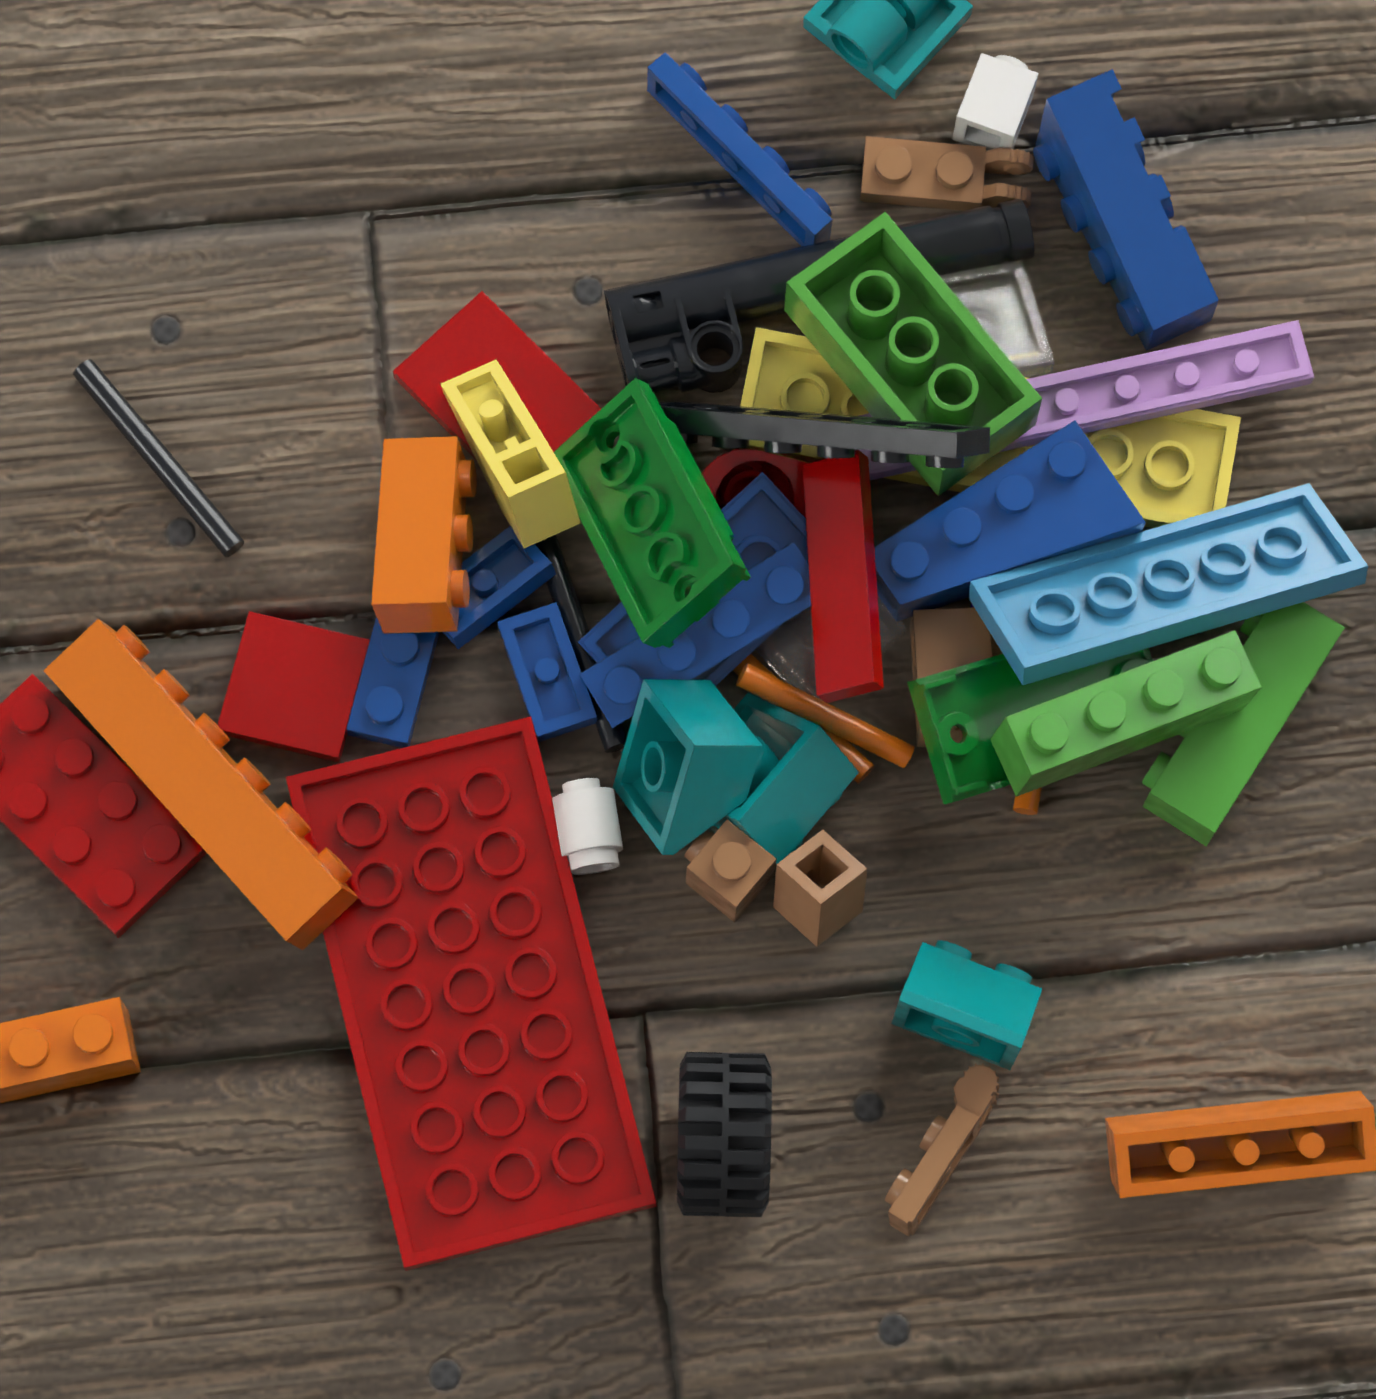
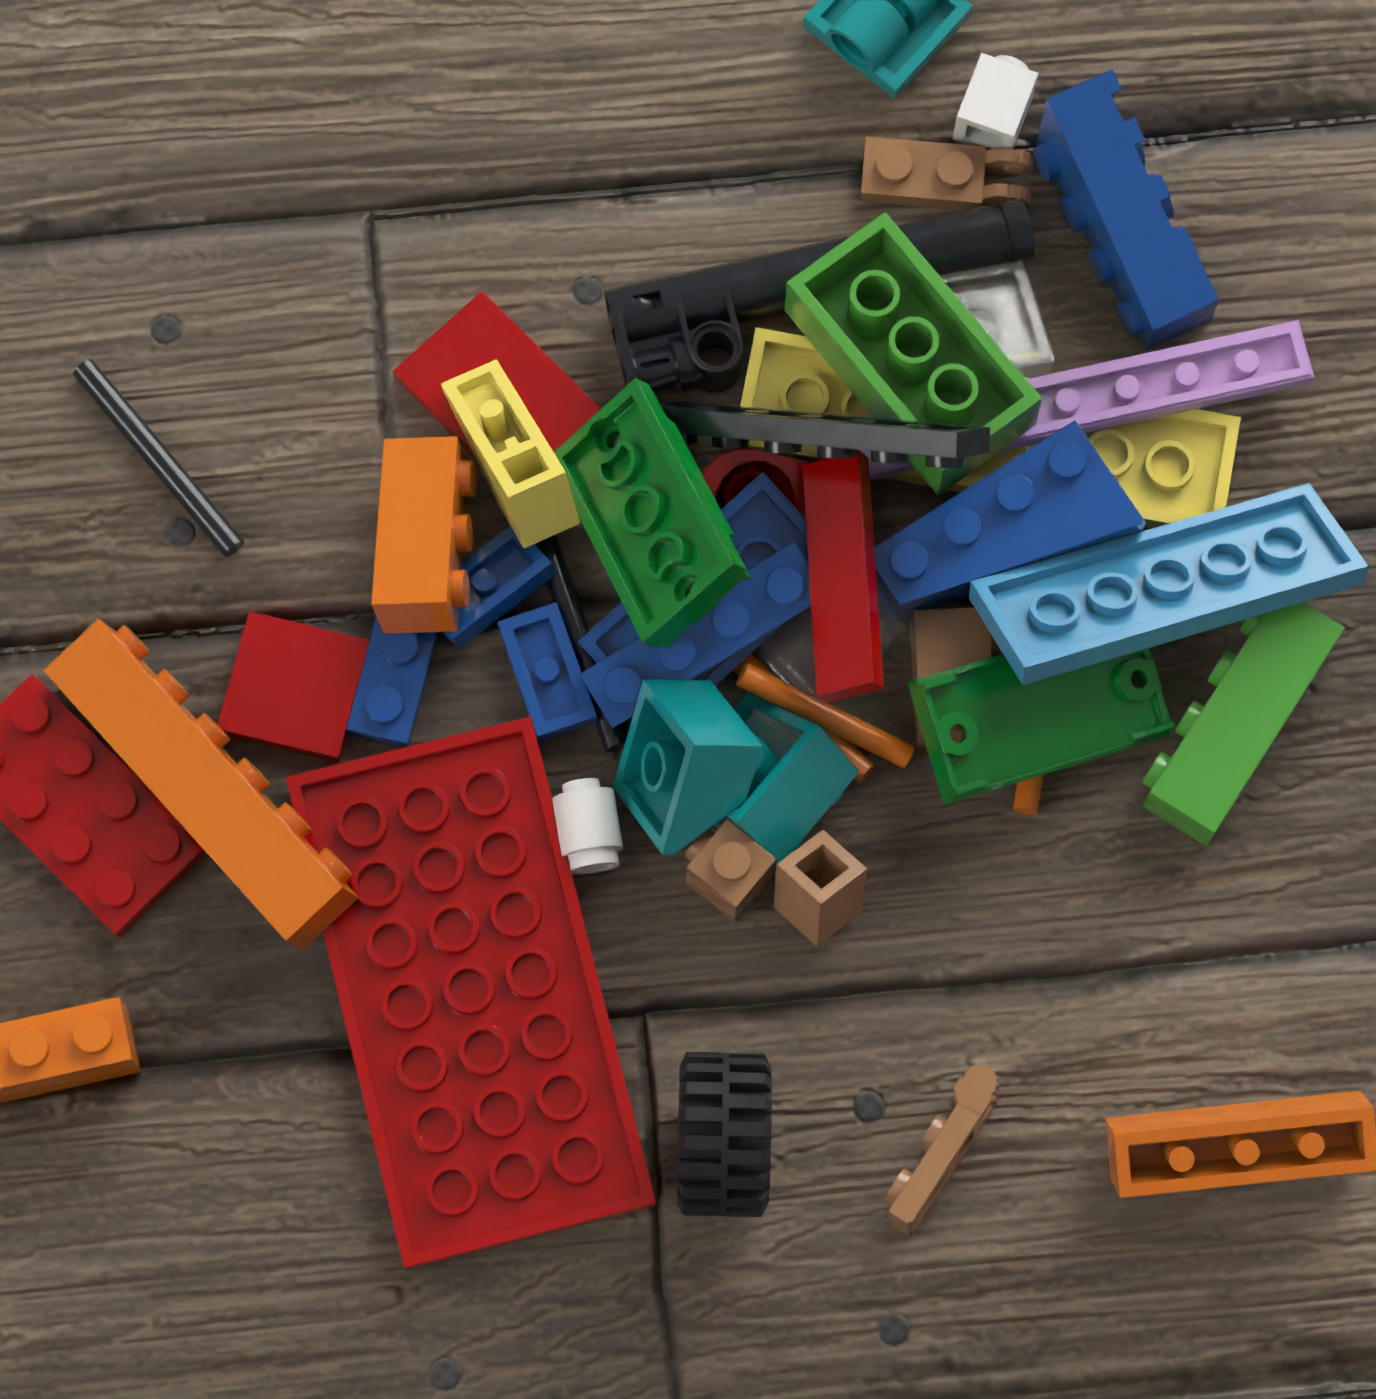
(726, 139): blue plate -> none
(967, 1003): teal slope -> none
(1125, 713): bright green brick -> none

